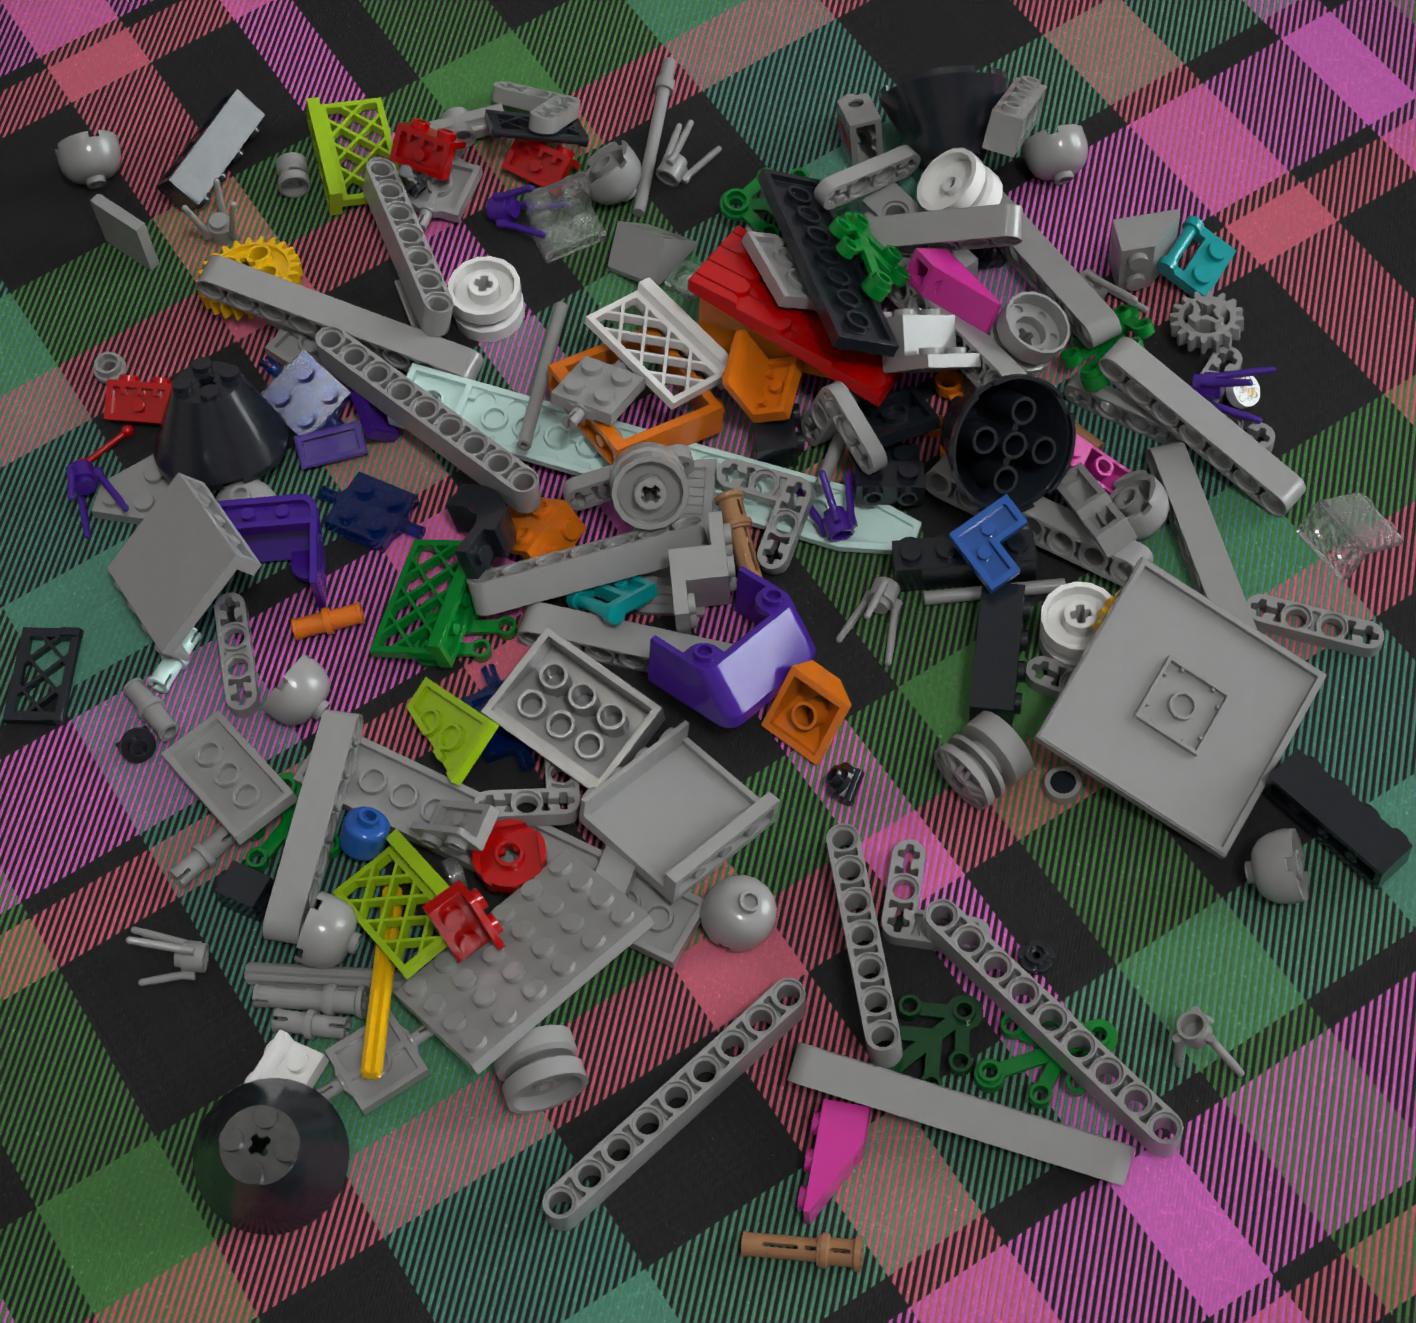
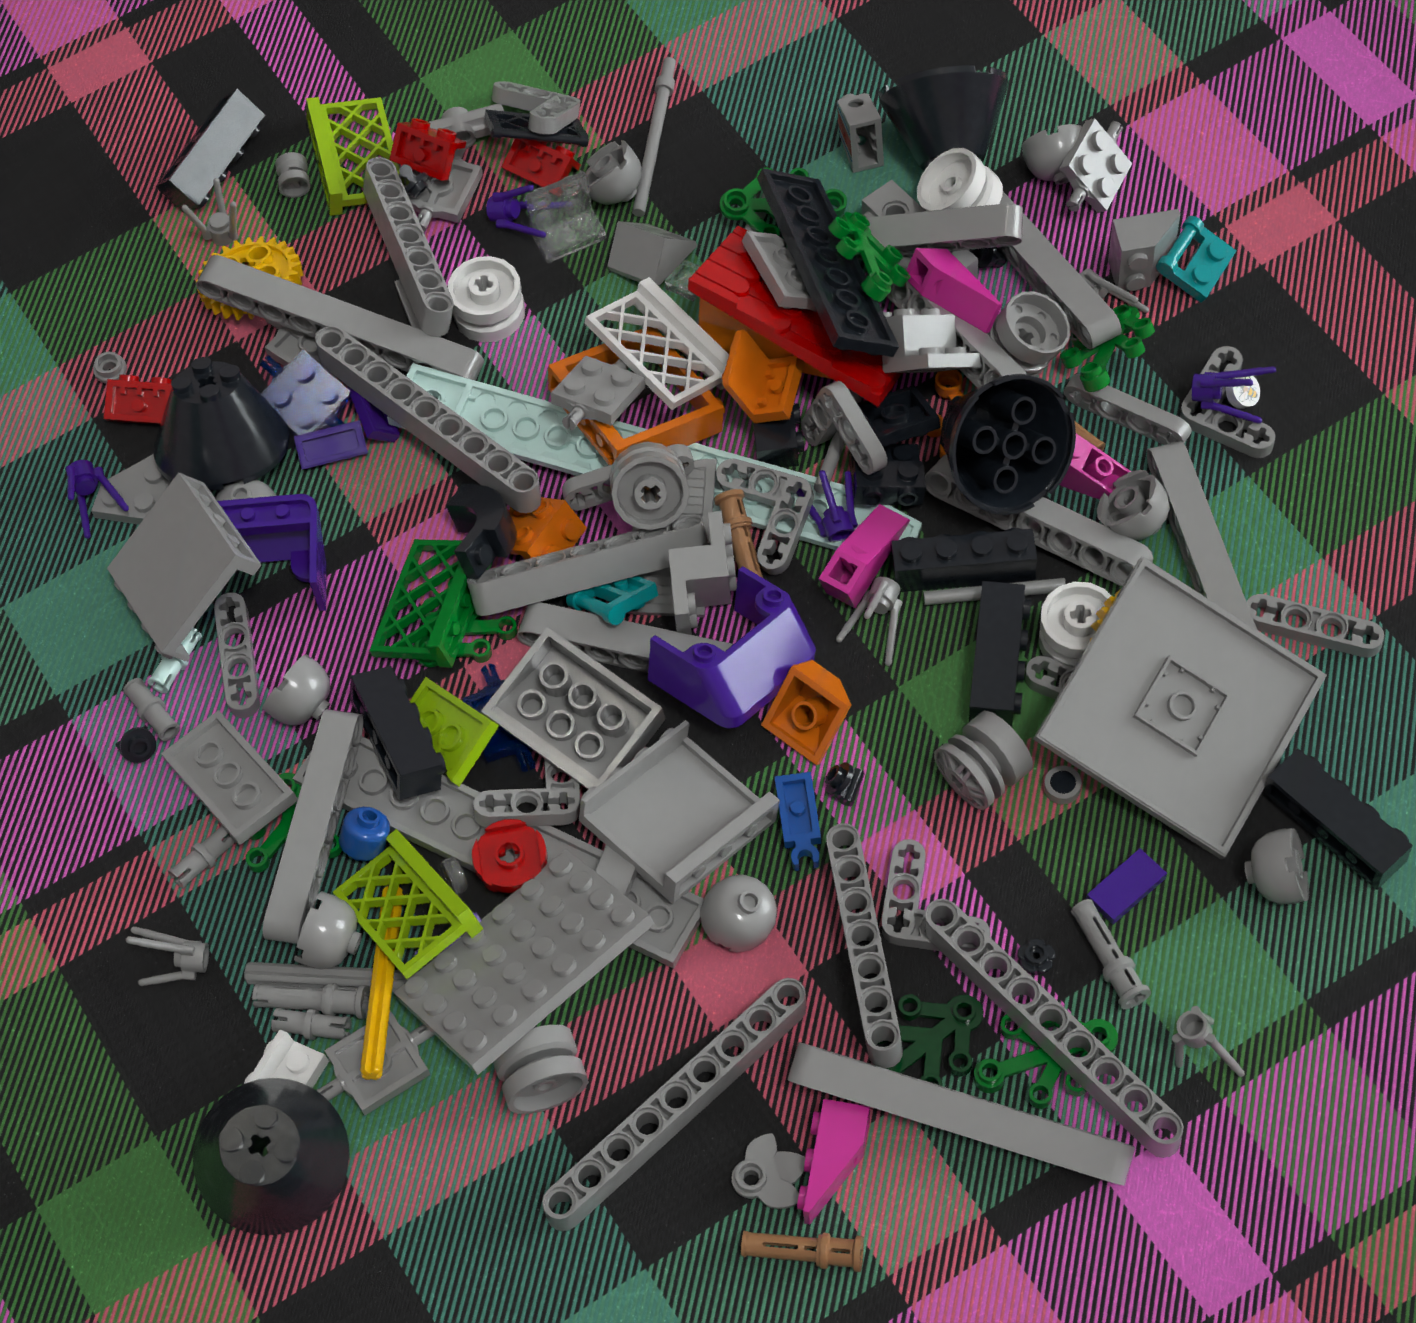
(35, 714): black window -> none
(89, 159): light grey cylinder -> none
(125, 231): light grey tile -> none
(126, 431): red hinge -> none
(244, 890): black brick -> none
(328, 621): orange pin -> none
(371, 512): clear blue plate -> none
(396, 732): none -> black brick
(458, 826): light grey bracket -> none
(462, 920): red bracket -> none
(541, 379): light grey piece -> none
(674, 166): light grey plant -> none
(775, 1171): none -> light grey plate
(798, 816): none -> blue plate
(862, 555): none -> dark pink slope
(866, 177): light grey beam -> none
(981, 541): blue plate -> none
(1014, 116): light grey brick -> none
(1095, 166): none -> light grey plate
(1095, 510): light grey slope -> none
(1117, 967): none -> light grey pin
(1126, 886): none -> dark purple tile
(1202, 426): light grey beam -> none
(1206, 322): light grey gear -> none
(1346, 531): clear bracket -> none

